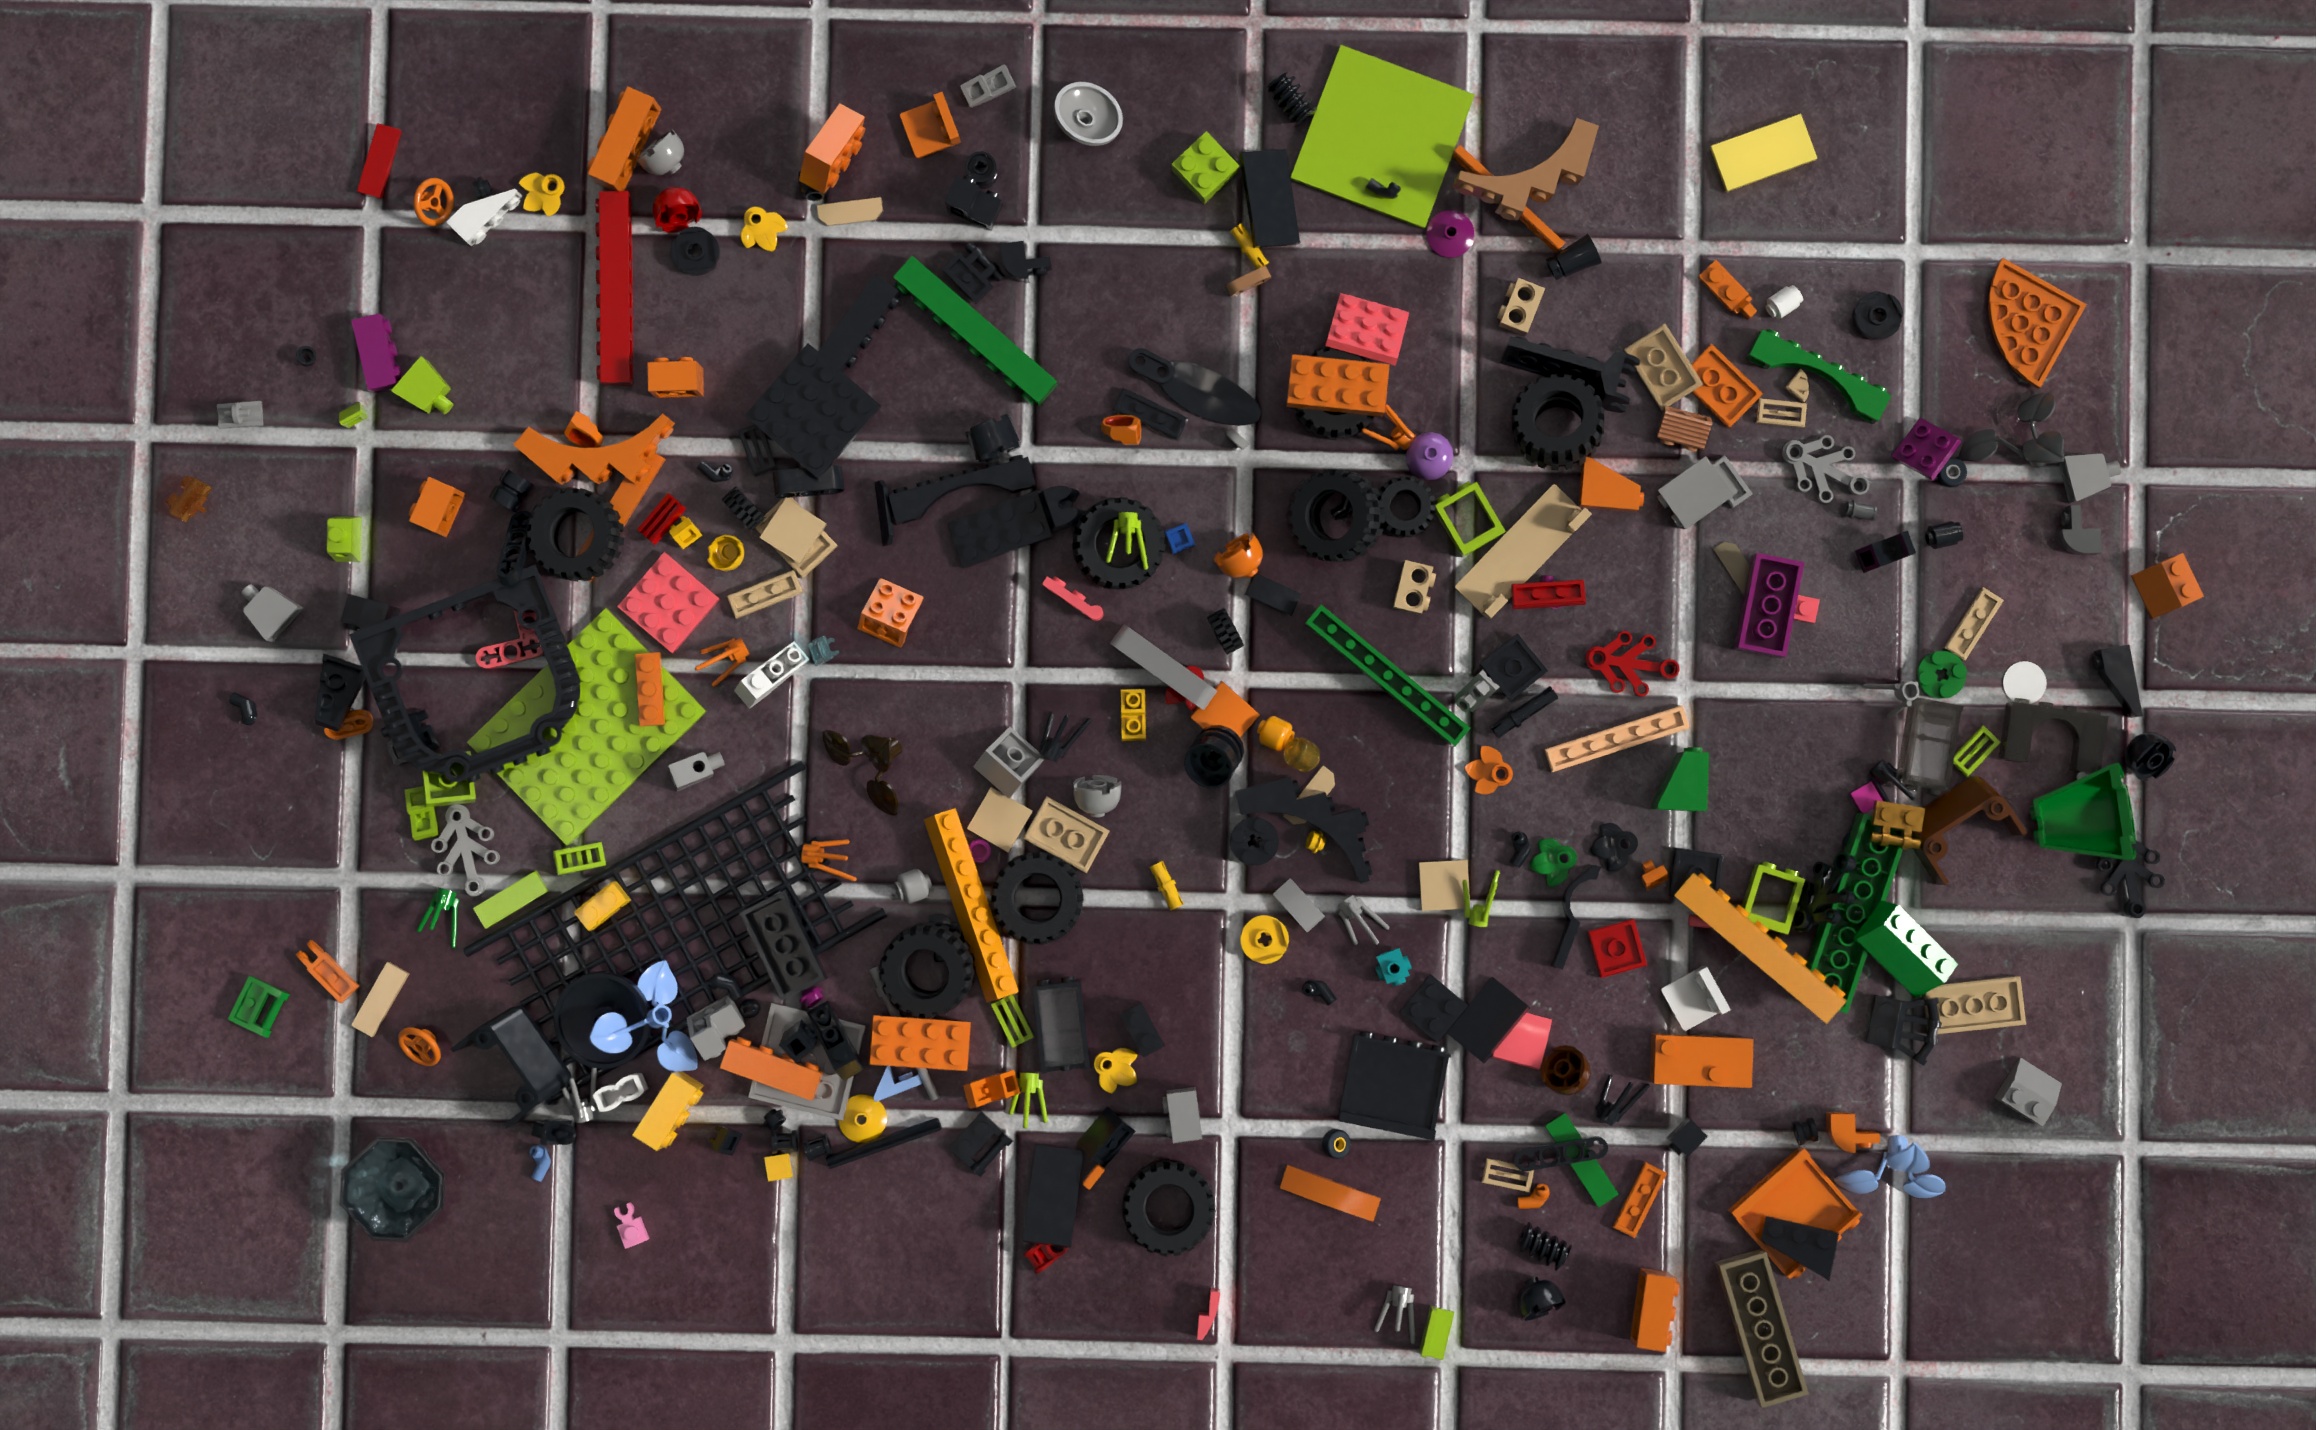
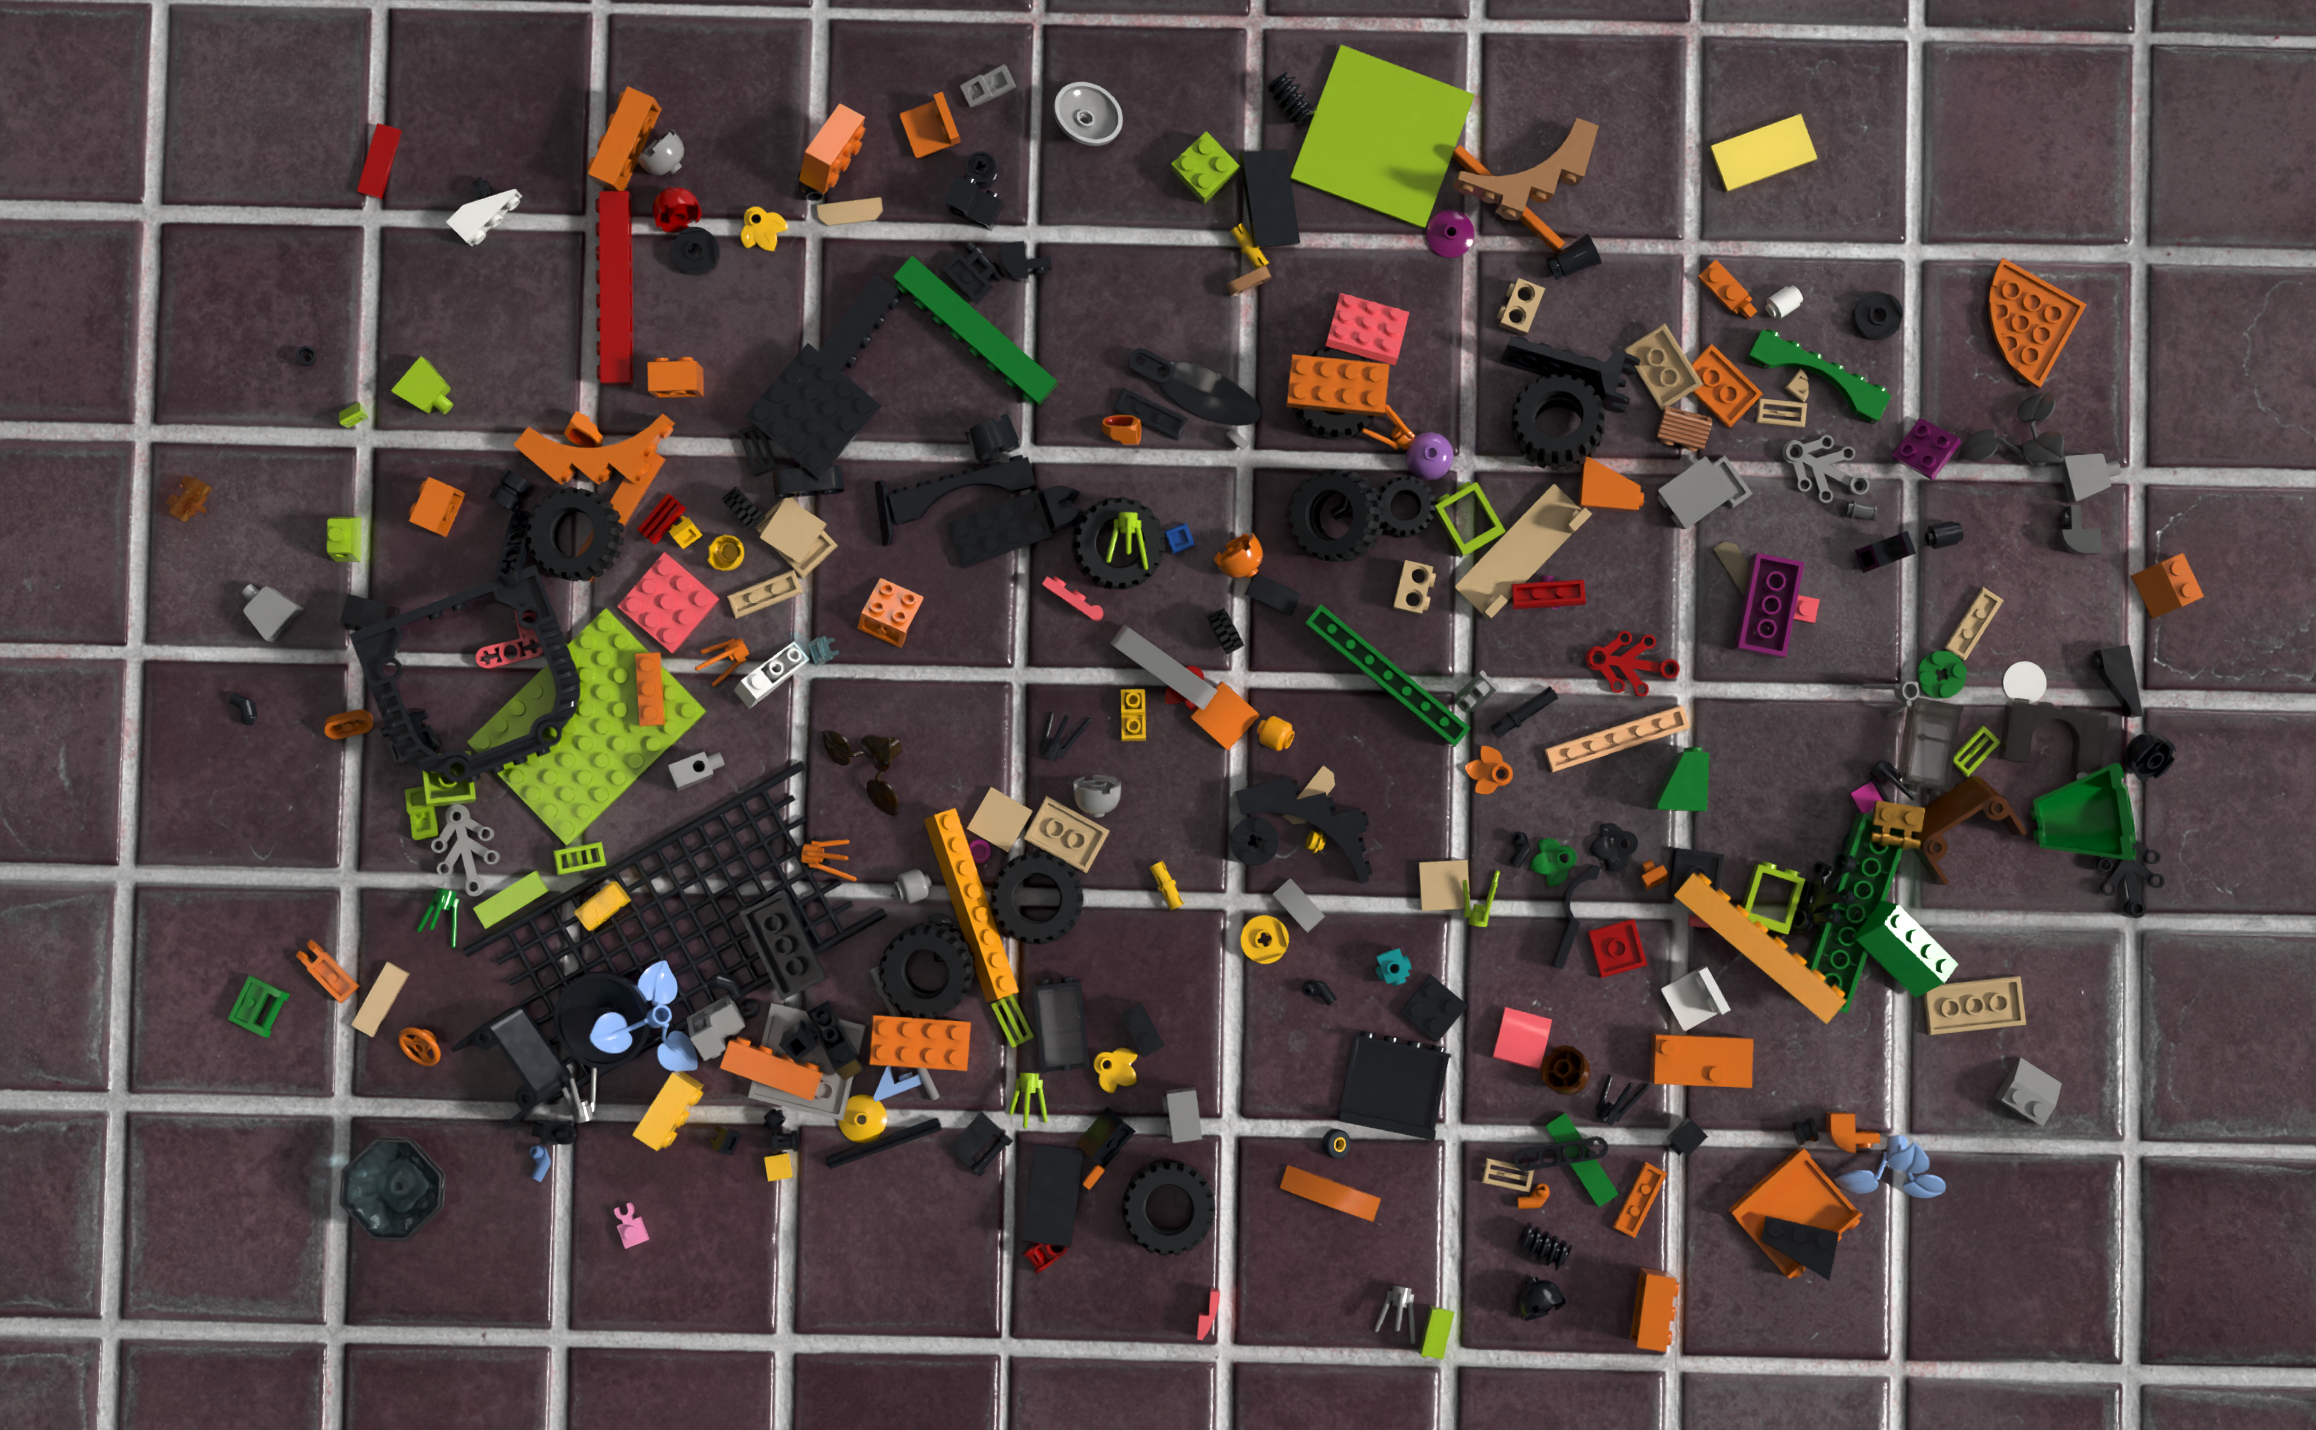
(240, 414): light grey hips -> none
(338, 690): black wing -> none
(377, 352): magenta brick -> none
(430, 201): orange piece -> none
(539, 194): yellow plate -> none
(617, 1093): white brick -> none
(716, 474): black arm -> none
(811, 996): magenta plate -> none
(817, 1147): black bush -> none
(991, 1088): orange brick -> none
(1009, 762): light grey slope -> none
(1214, 756): black wheel -> none
(1302, 754): clear yellow head -> none
(1351, 909): light grey plant -> none
(1383, 192): black arm -> none
(1488, 1020): black tile -> none
(1513, 667): black plate -> none
(1761, 1328): dark tan brick -> none
(1888, 1023): black plate -> none
(1960, 476): black wheel -> none

